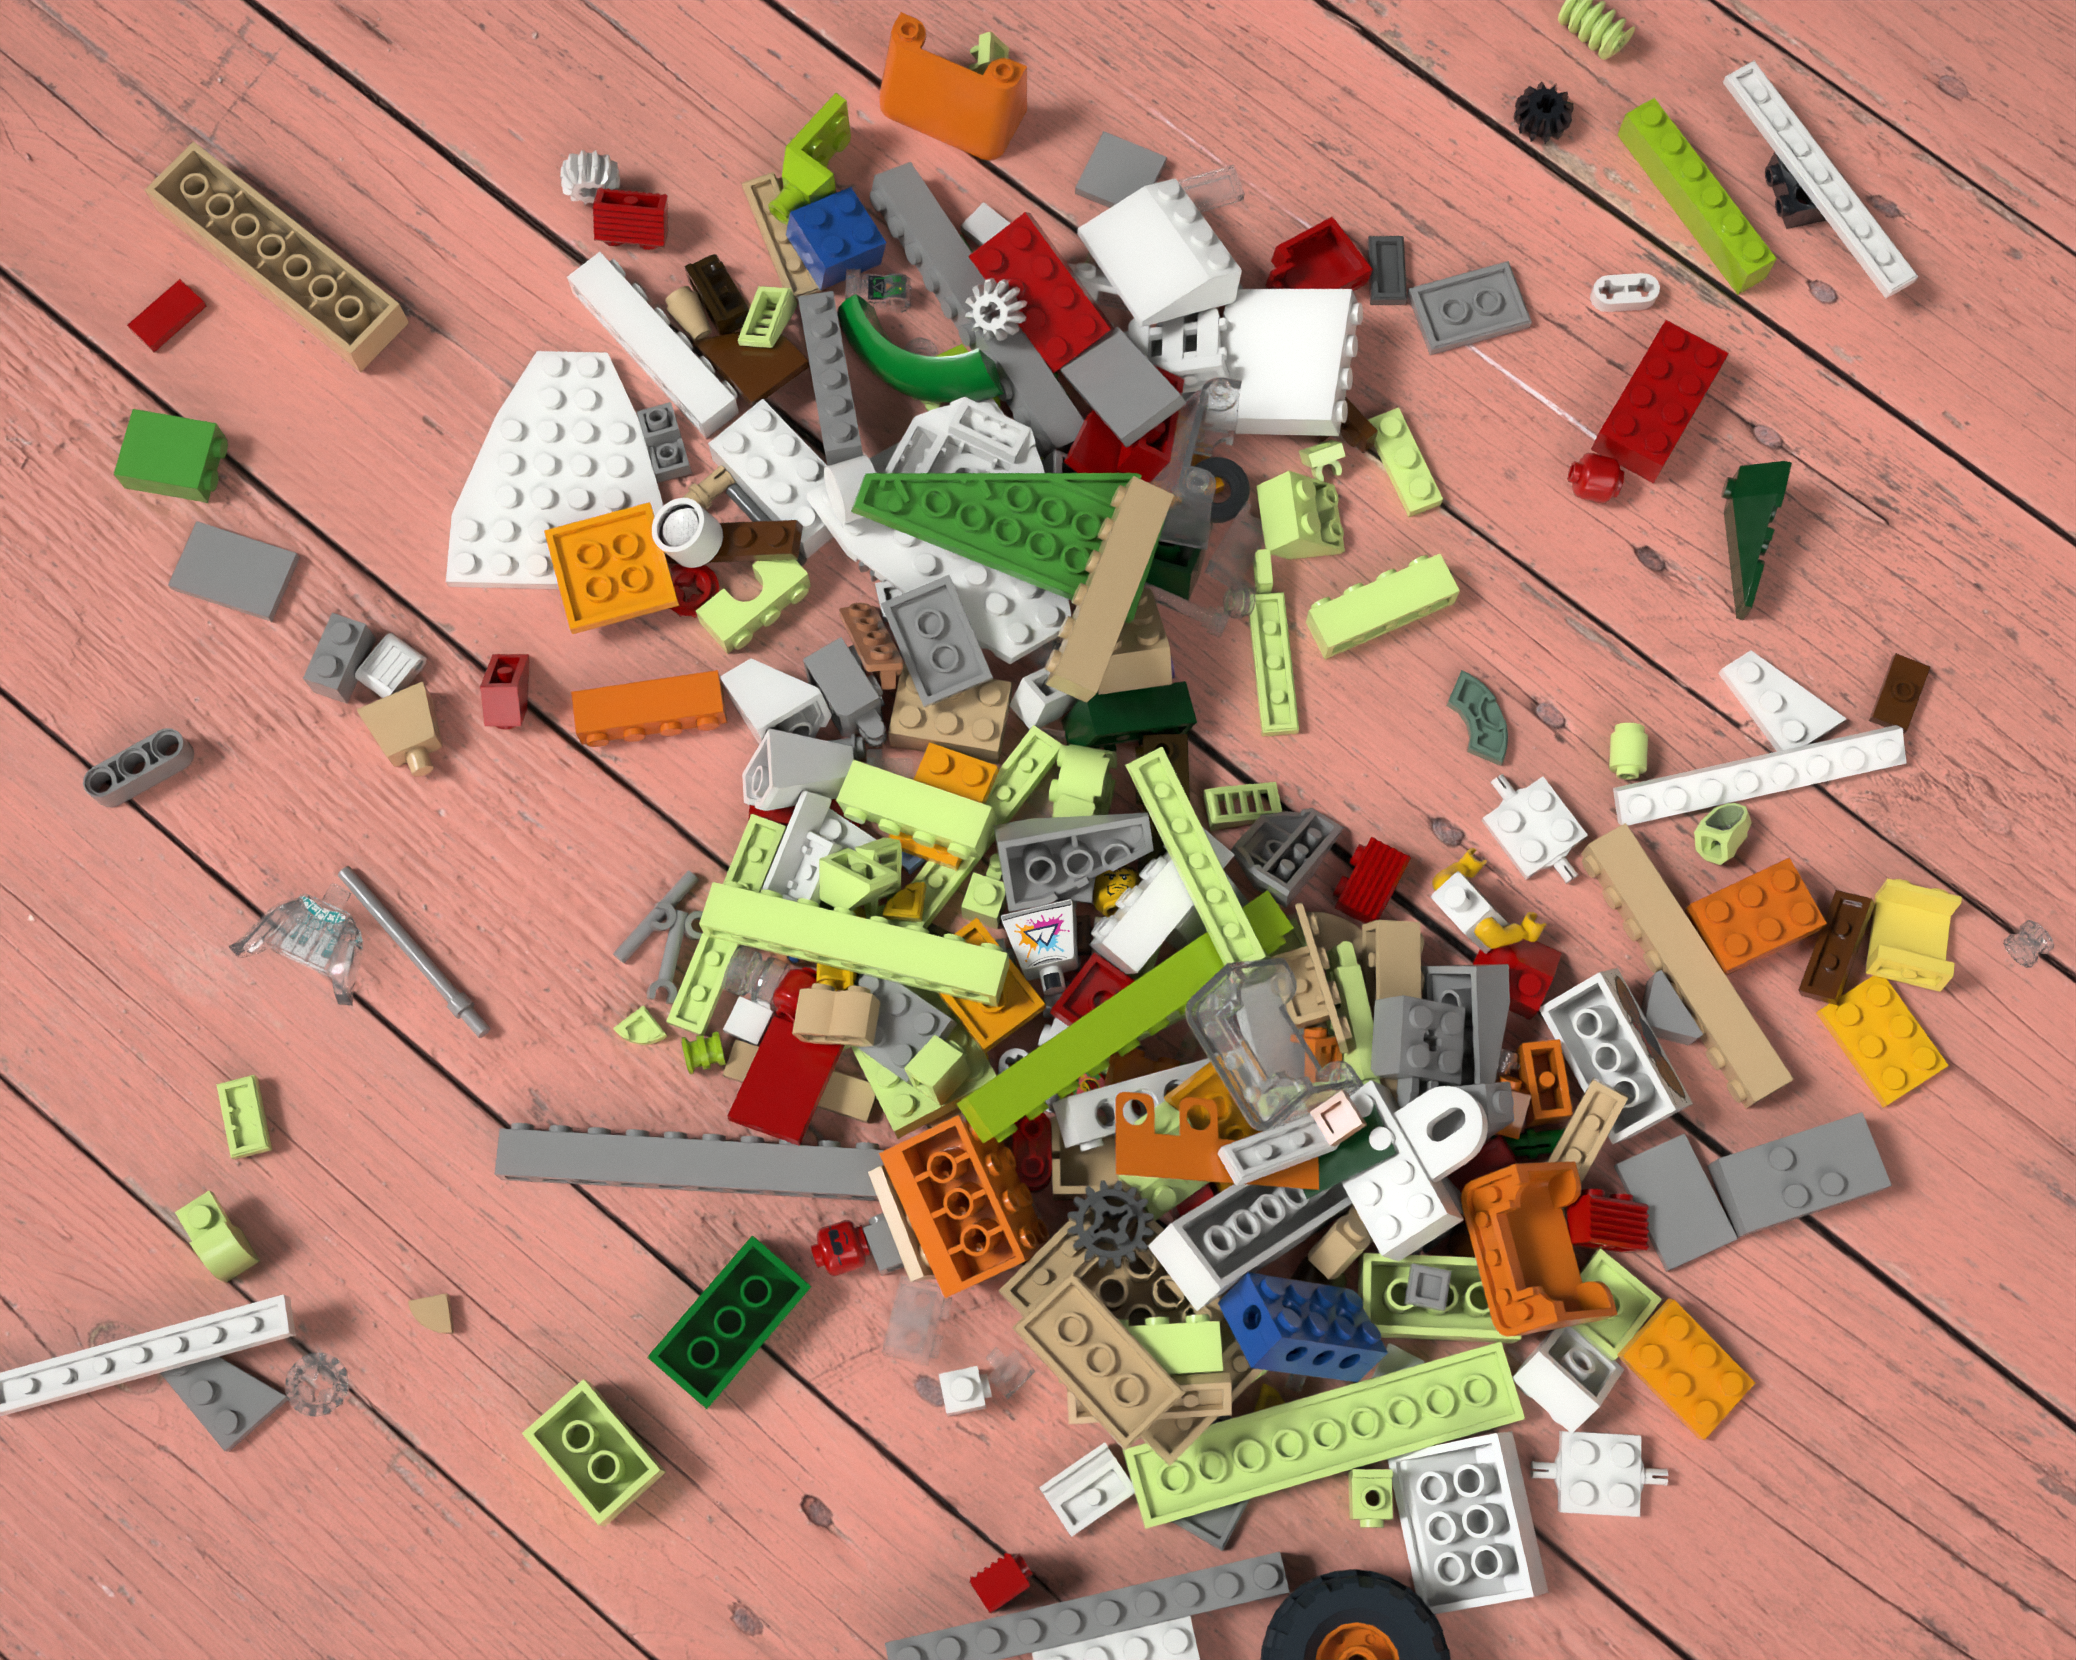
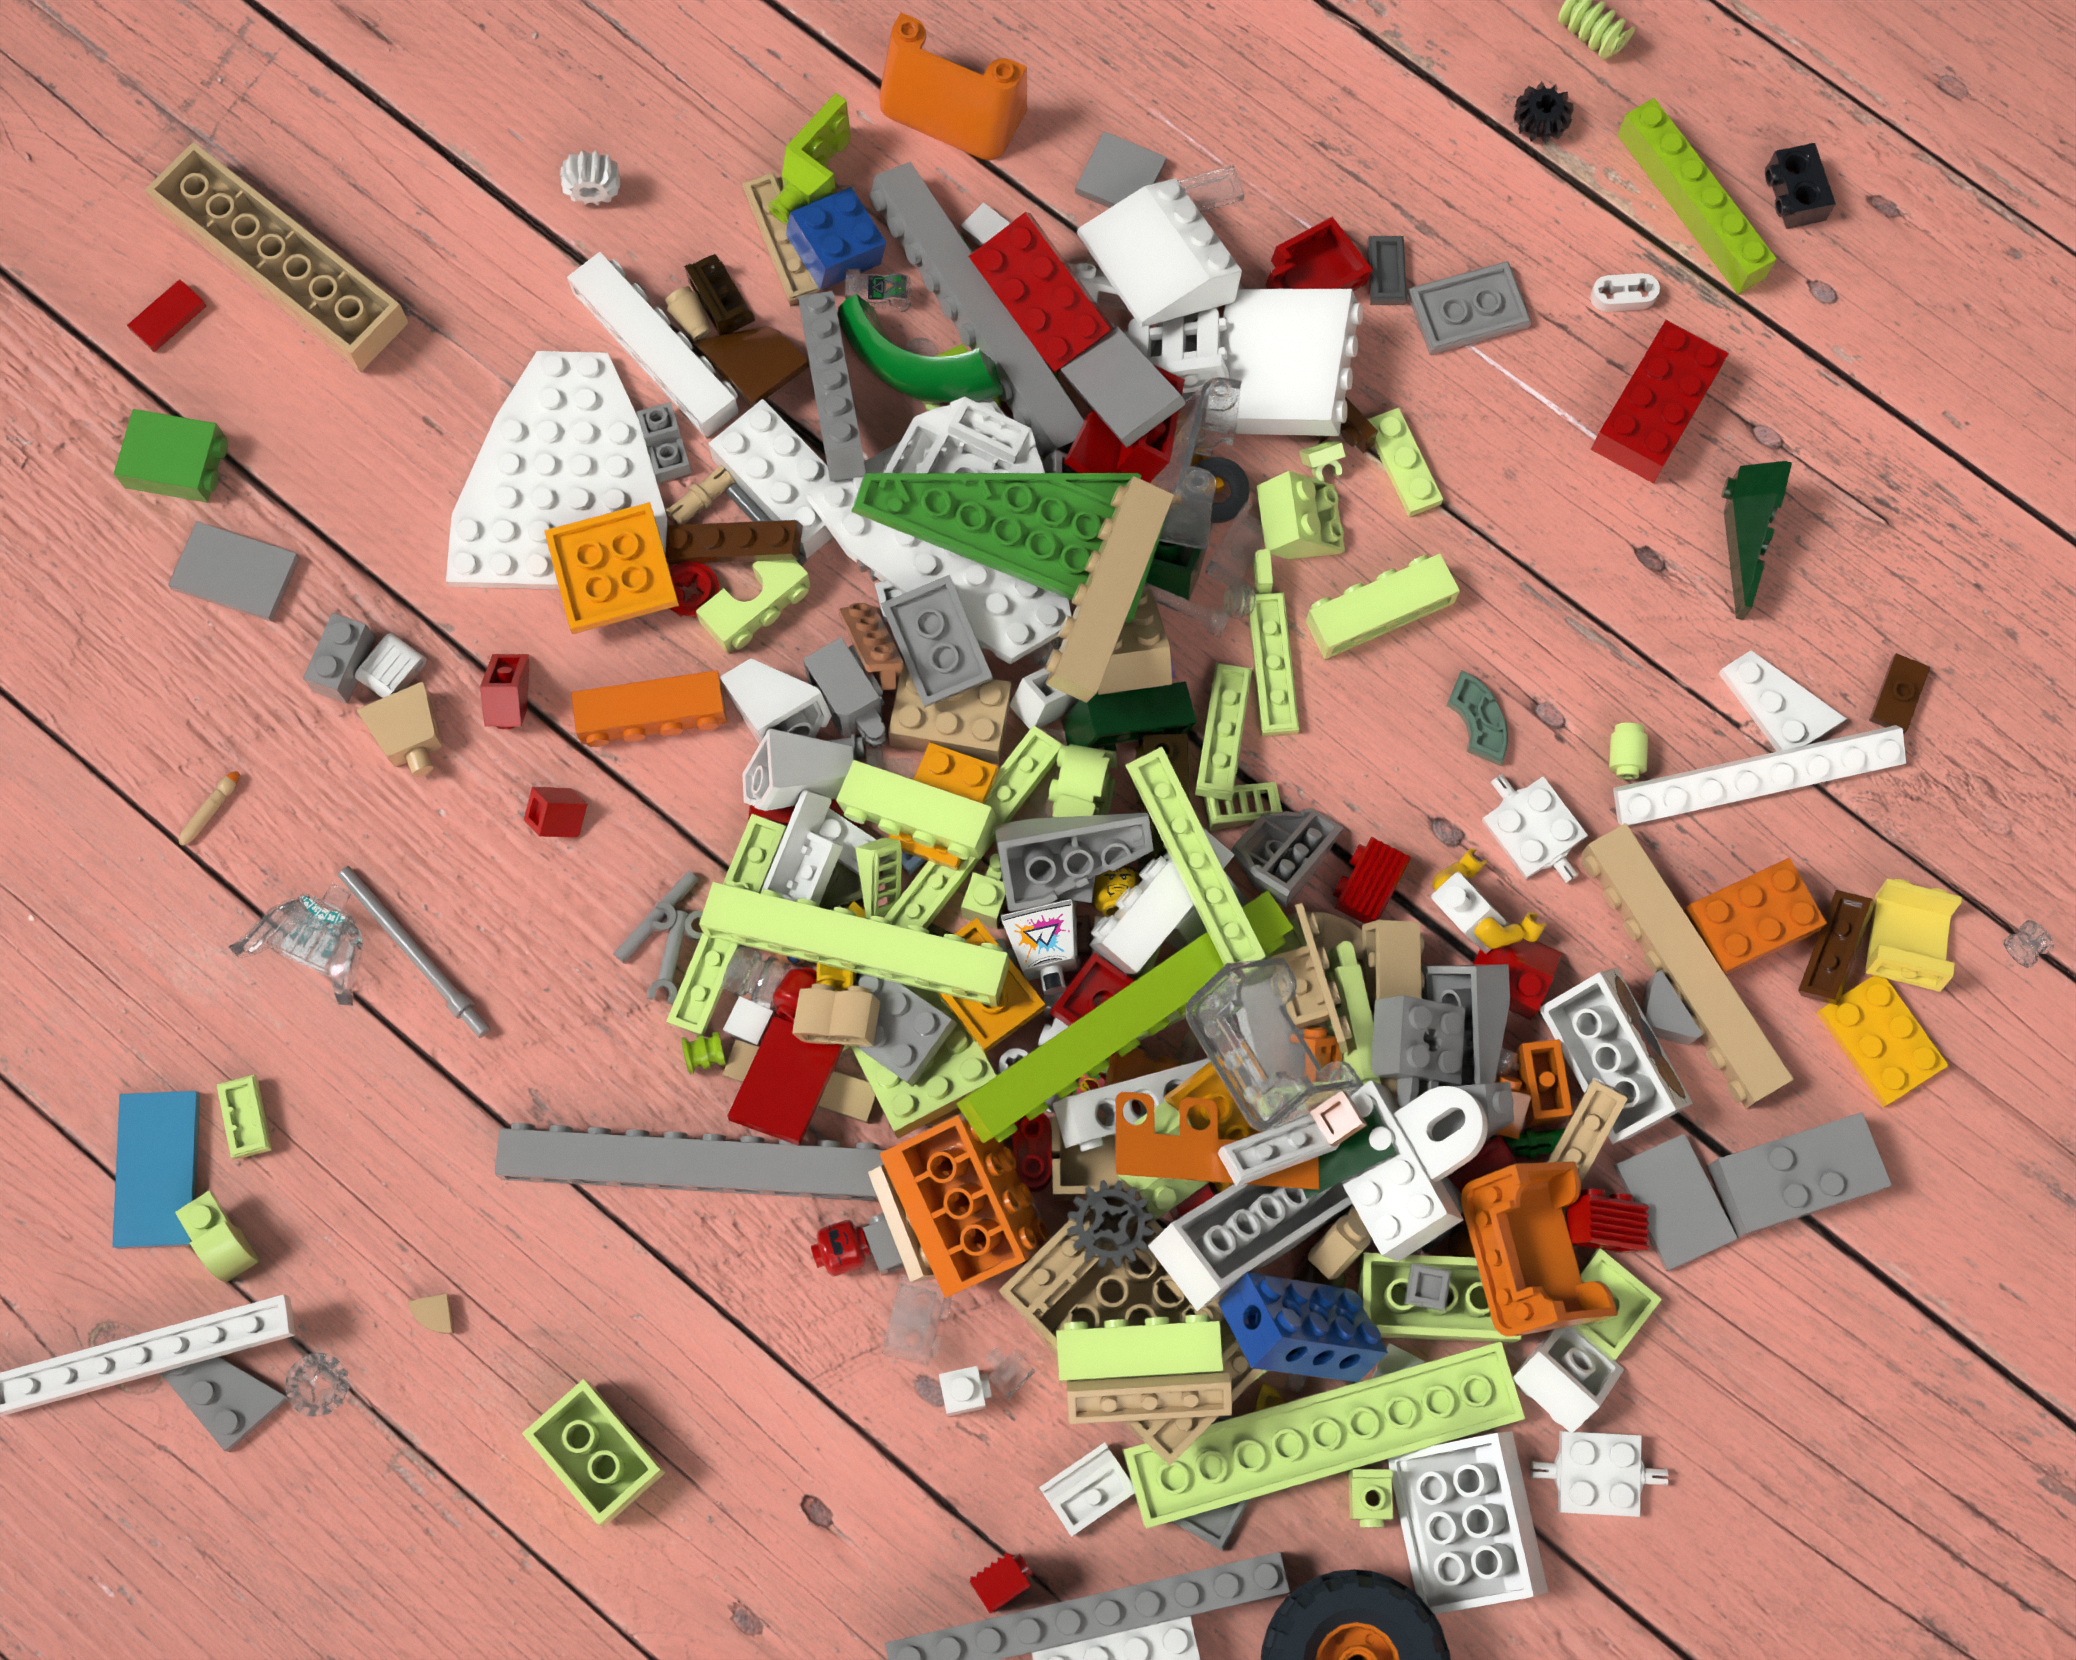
(120, 768): light grey beam -> none
(155, 1168): none -> dark azure tile
(210, 806): none -> tan piece
(555, 812): none -> red panel
(630, 218): red brick -> none
(640, 1028): yellowish green tile -> none
(687, 532): white piece -> none
(729, 1322): green brick -> none
(767, 298): yellowish green slope -> none
(843, 483): white piece -> none
(852, 879): yellowish green slope -> none
(907, 903): yellow tile -> none
(938, 1069): yellowish green brick -> none
(985, 316): white gear -> none
(988, 50): yellowish green tile -> none
(1098, 1360): tan tile -> none
(1223, 732): none -> yellowish green tile
(1596, 478): red head -> none
(1686, 1369): light orange plate -> none
(1722, 832): yellowish green rock -> none
(1820, 179): white tile -> none

